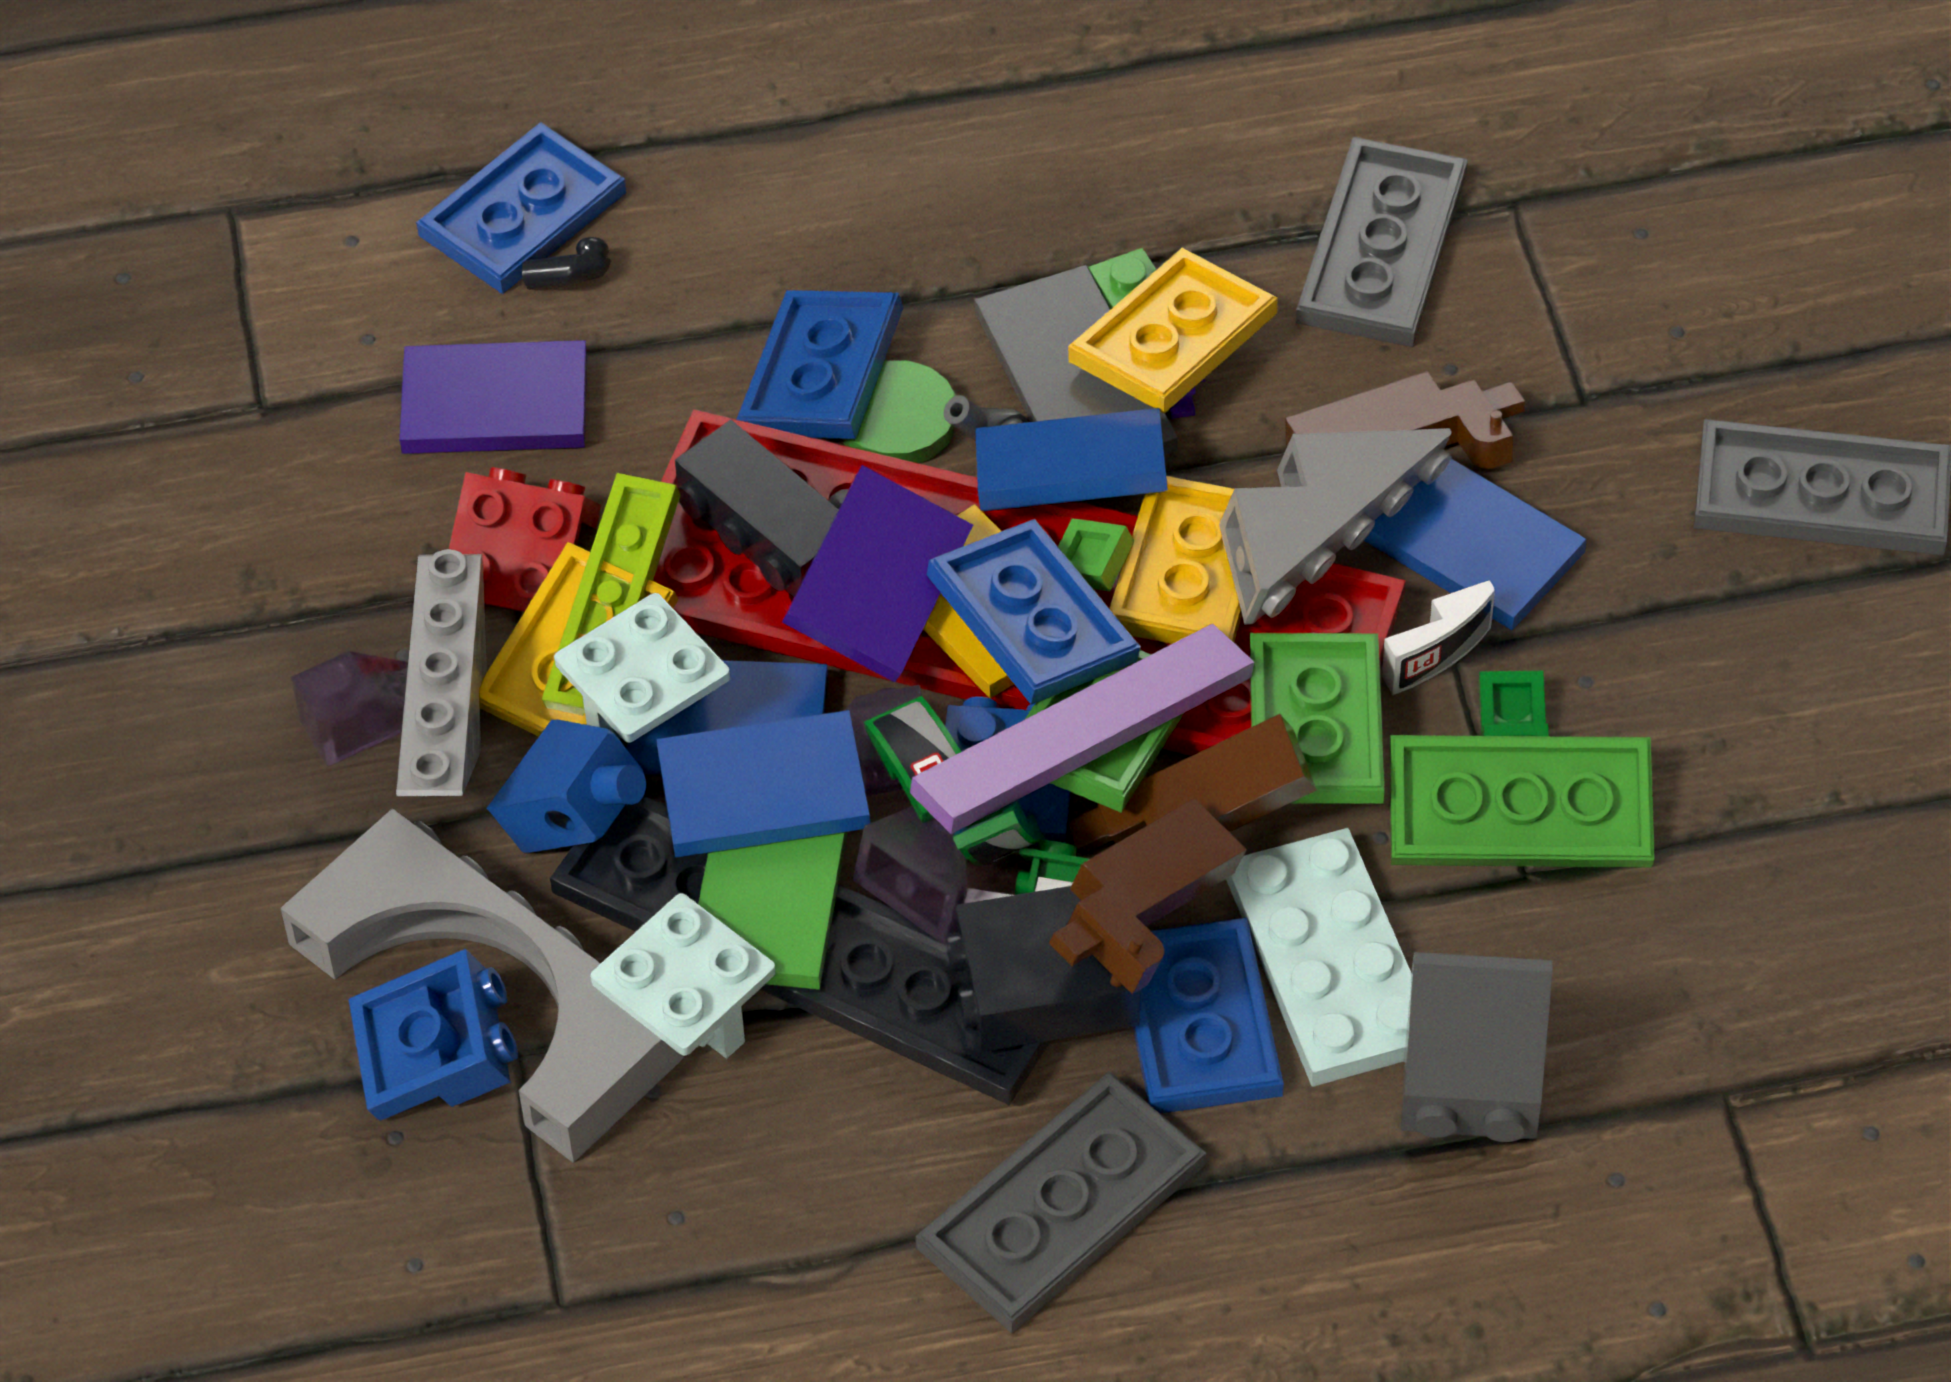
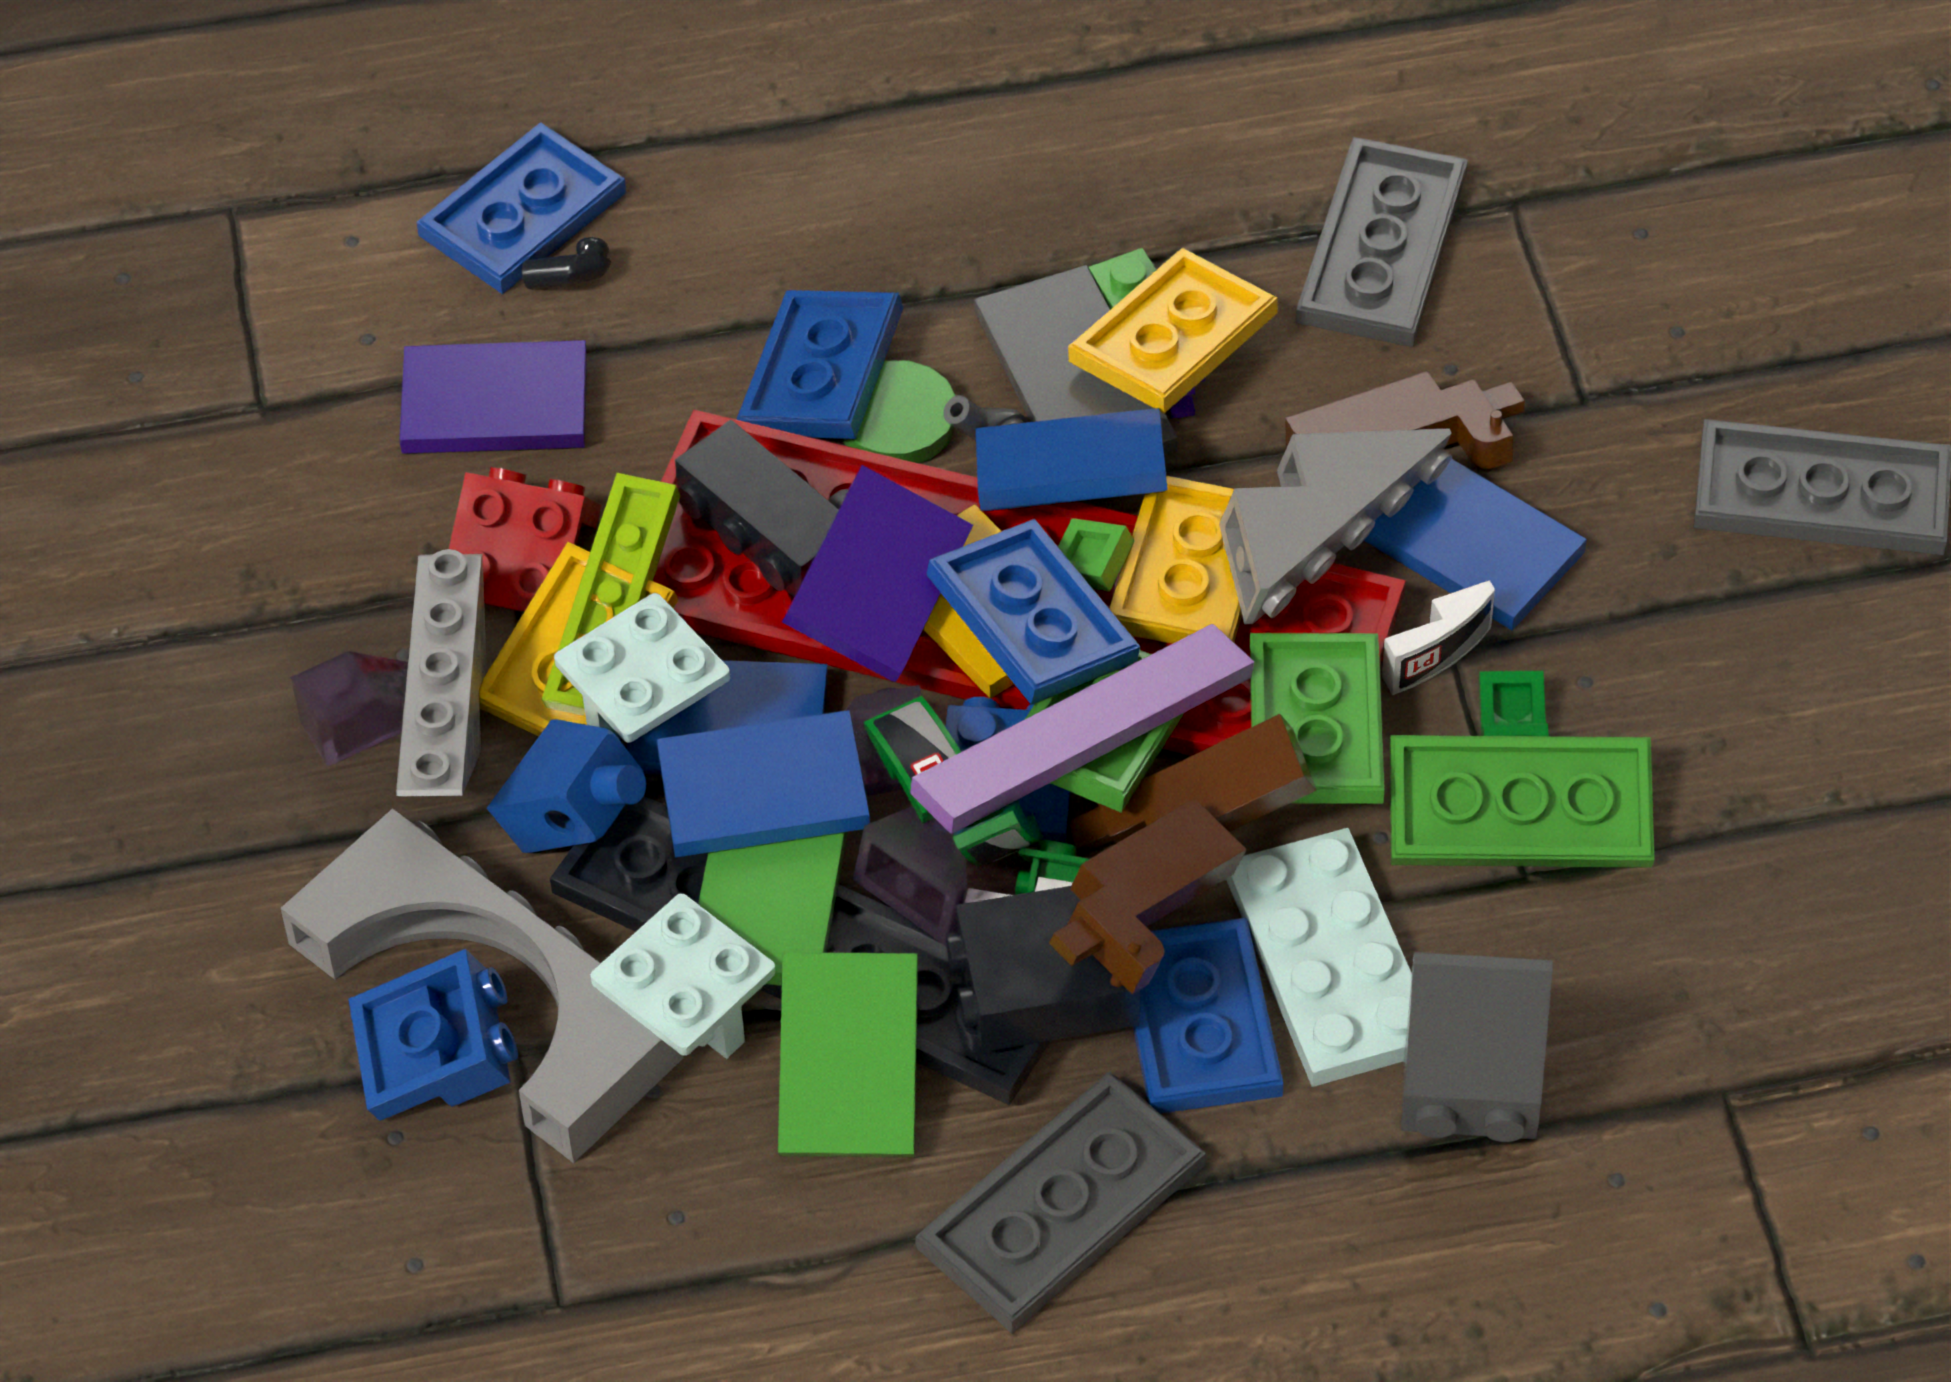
(848, 1055): none -> bright green tile

